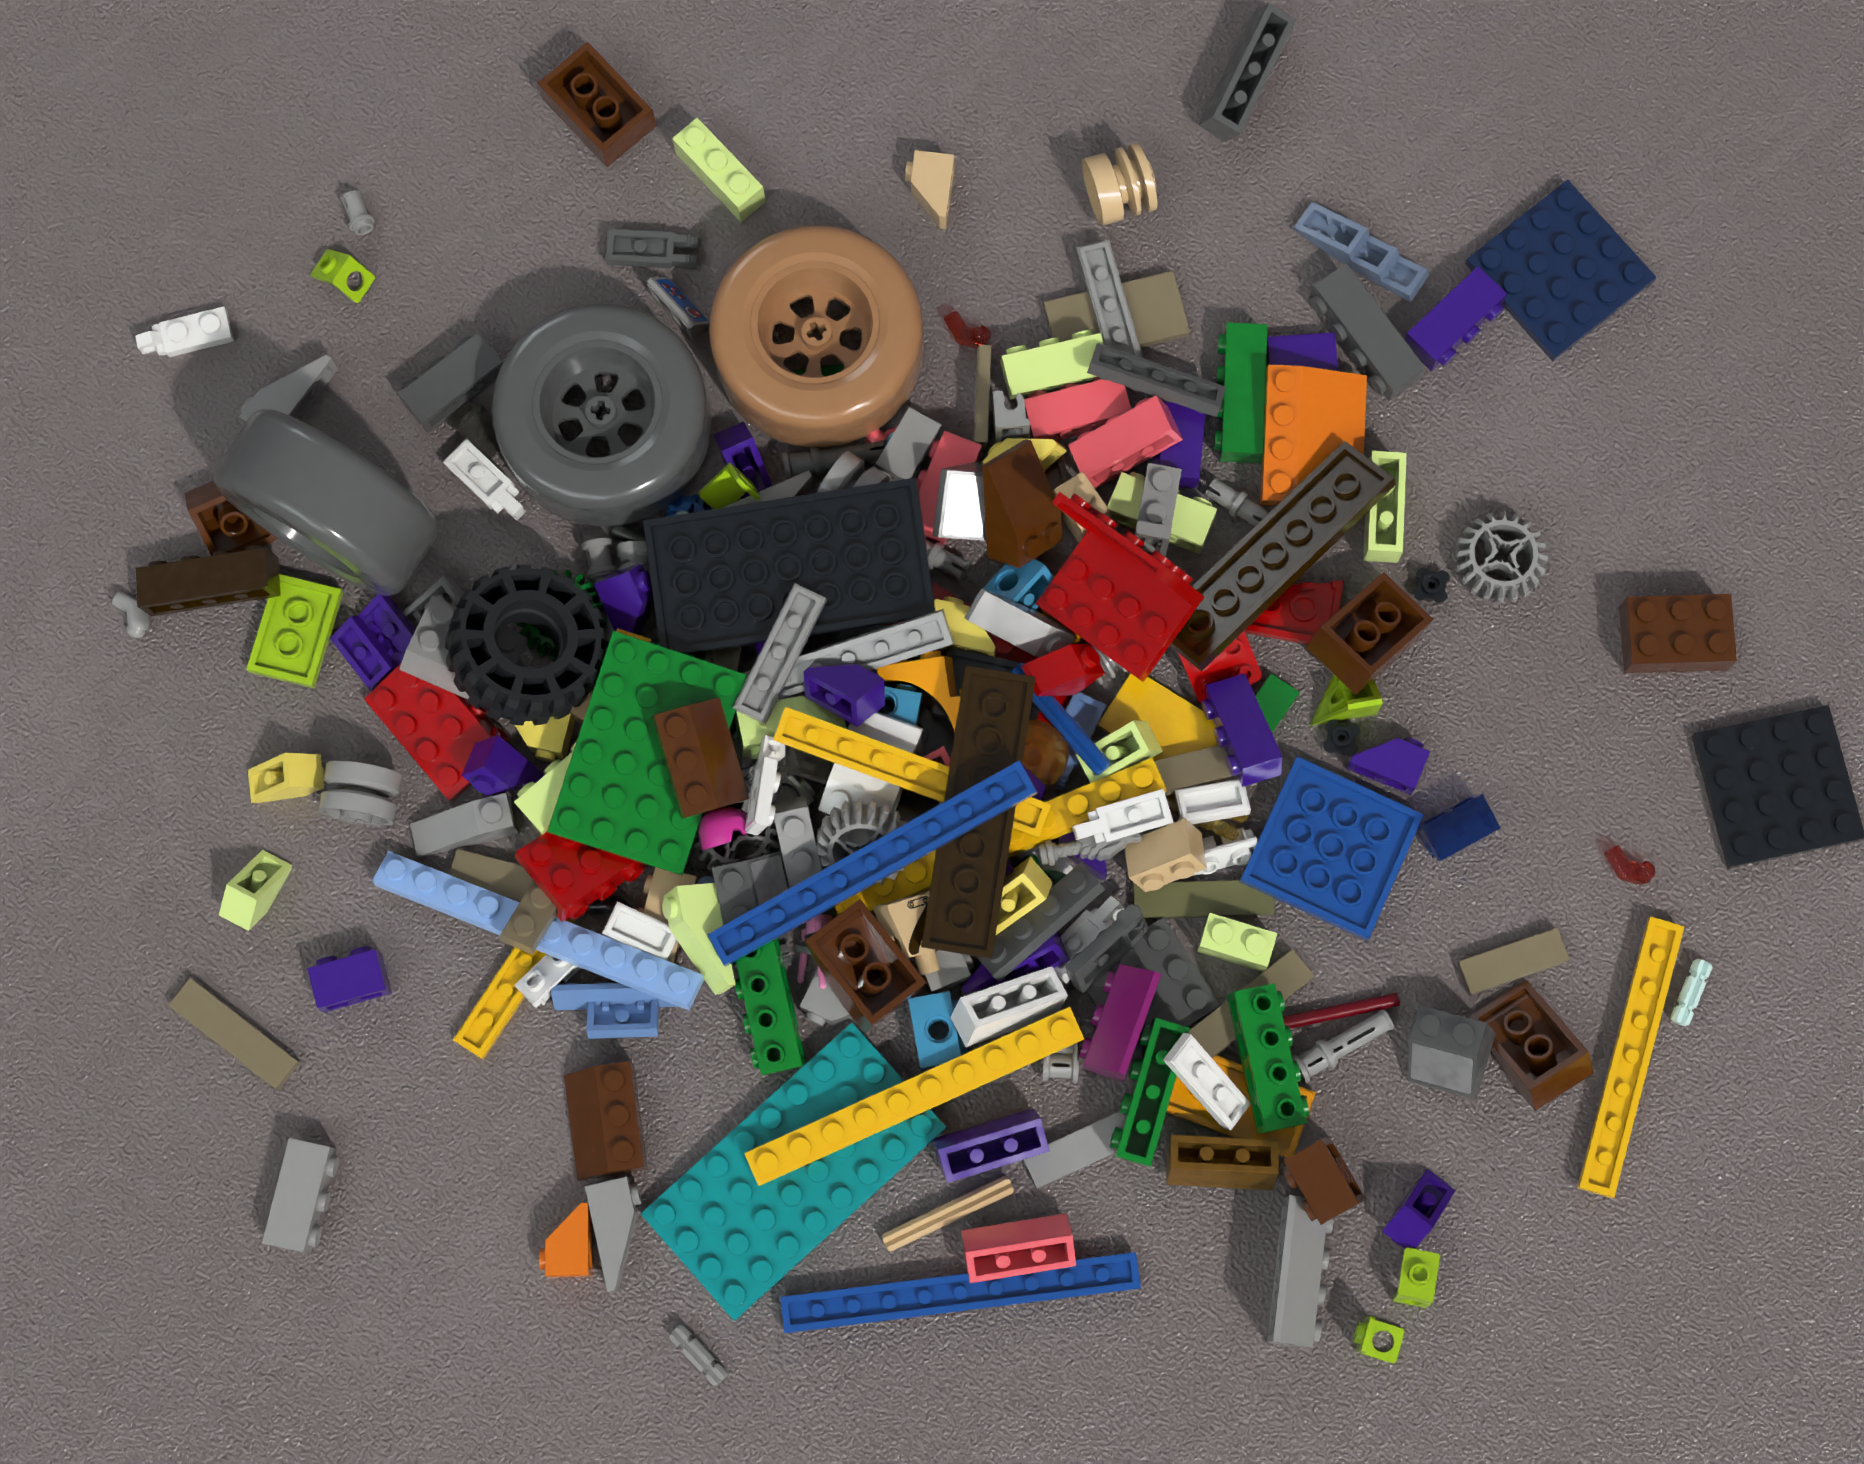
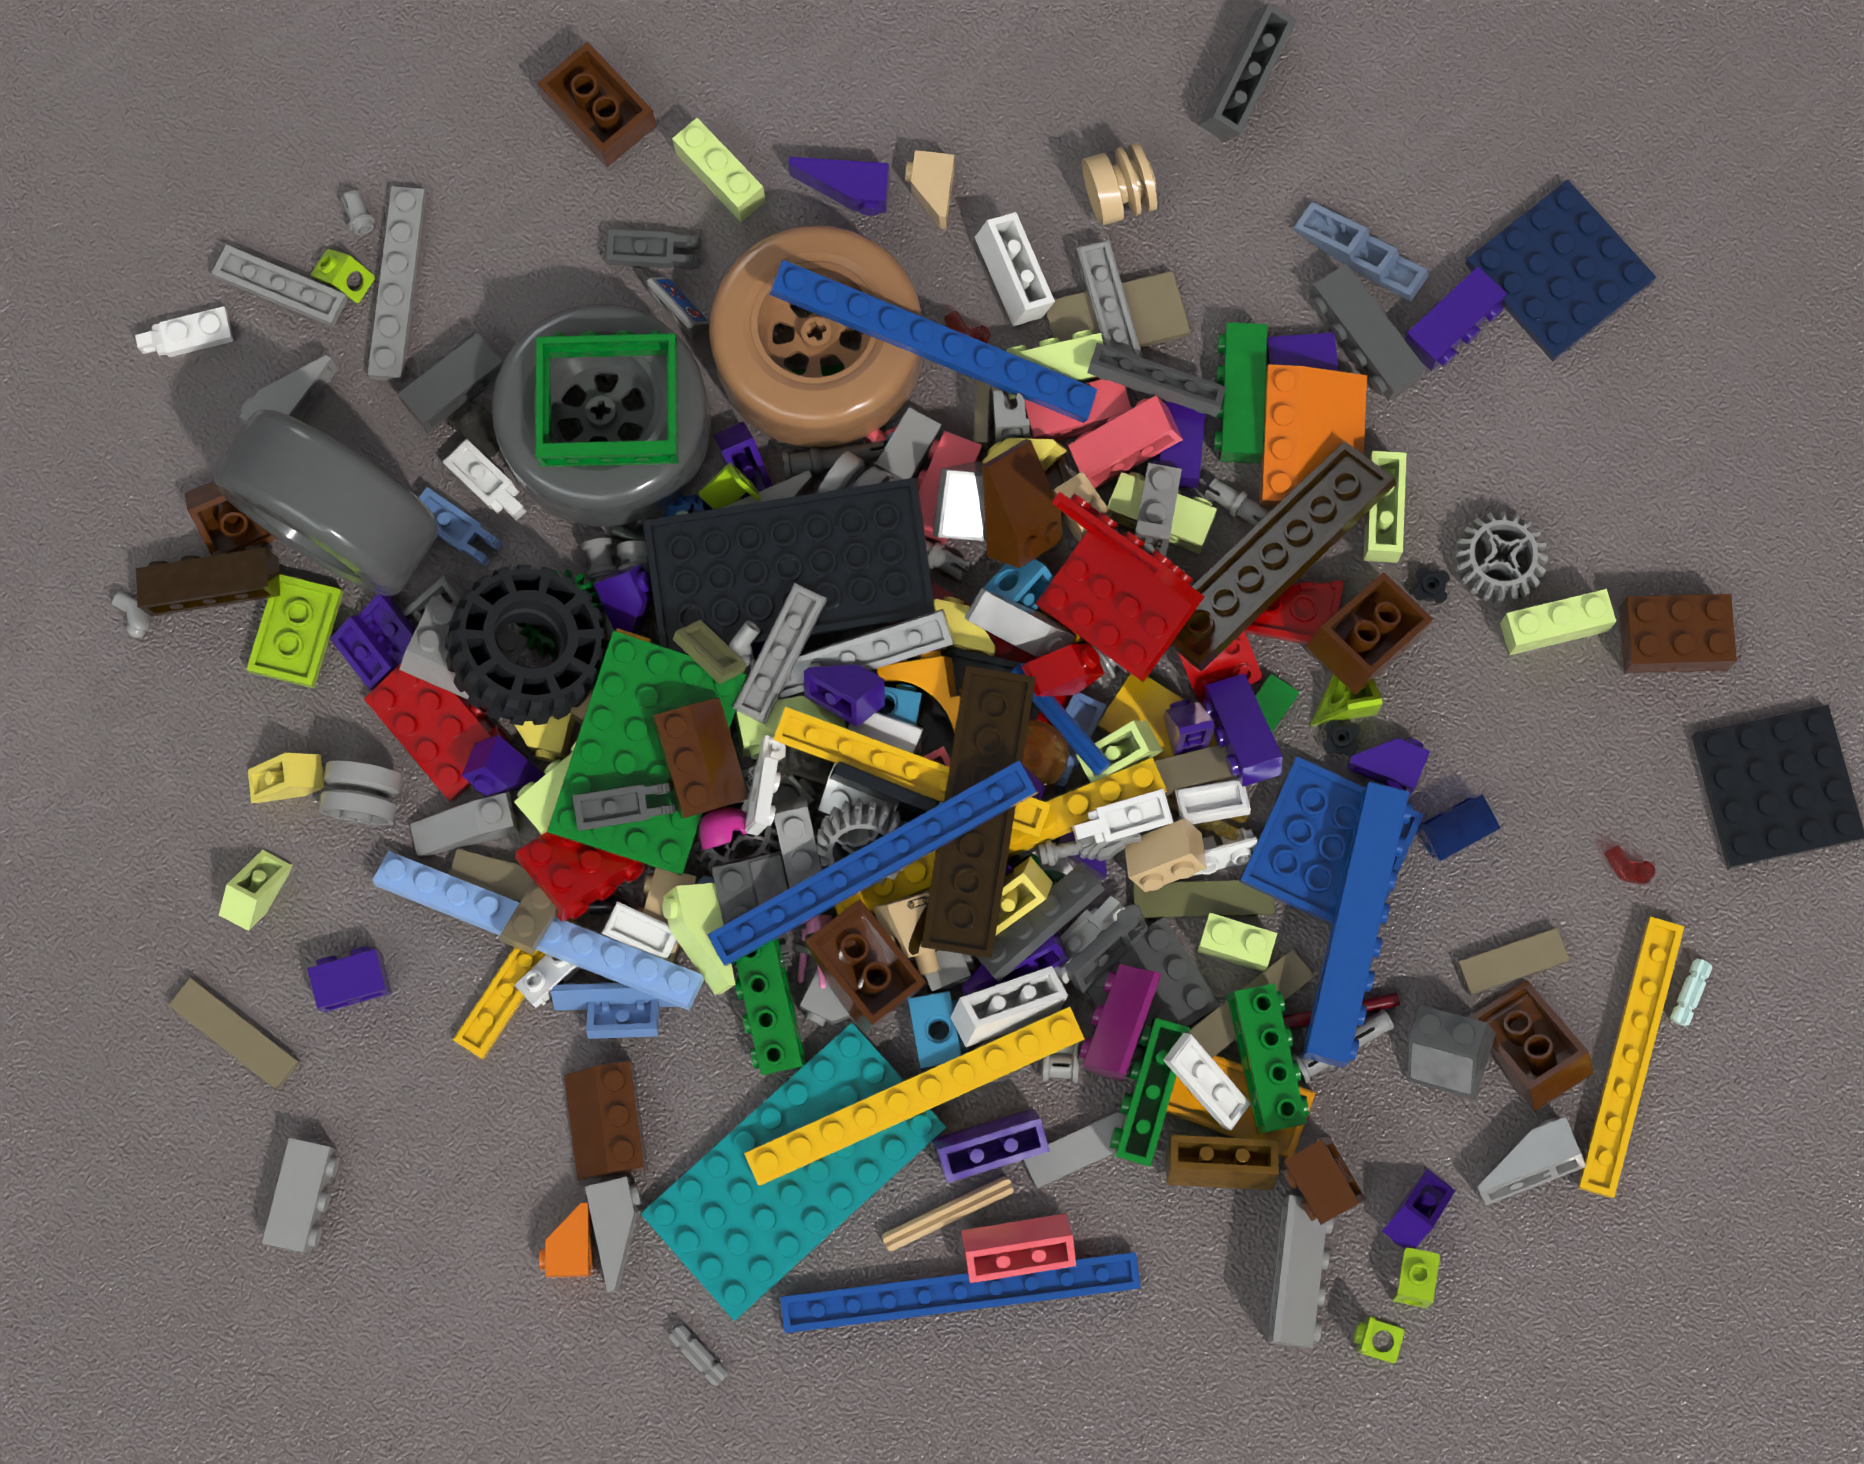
(279, 285): none -> light grey plate
(397, 284): none -> light grey plate
(457, 527): none -> medium blue hinge
(605, 453): none -> green window
(618, 806): none -> dark grey hinge
(709, 651): none -> olive tile
(742, 644): none -> light grey arm
(851, 183): none -> dark purple slope
(882, 789): none -> black tile
(932, 341): none -> blue plate
(1014, 269): none -> white brick
(1188, 727): none -> dark purple slope
(1356, 925): none -> blue brick
(1539, 1158): none -> light grey slope
(1558, 622): none -> yellowish green brick

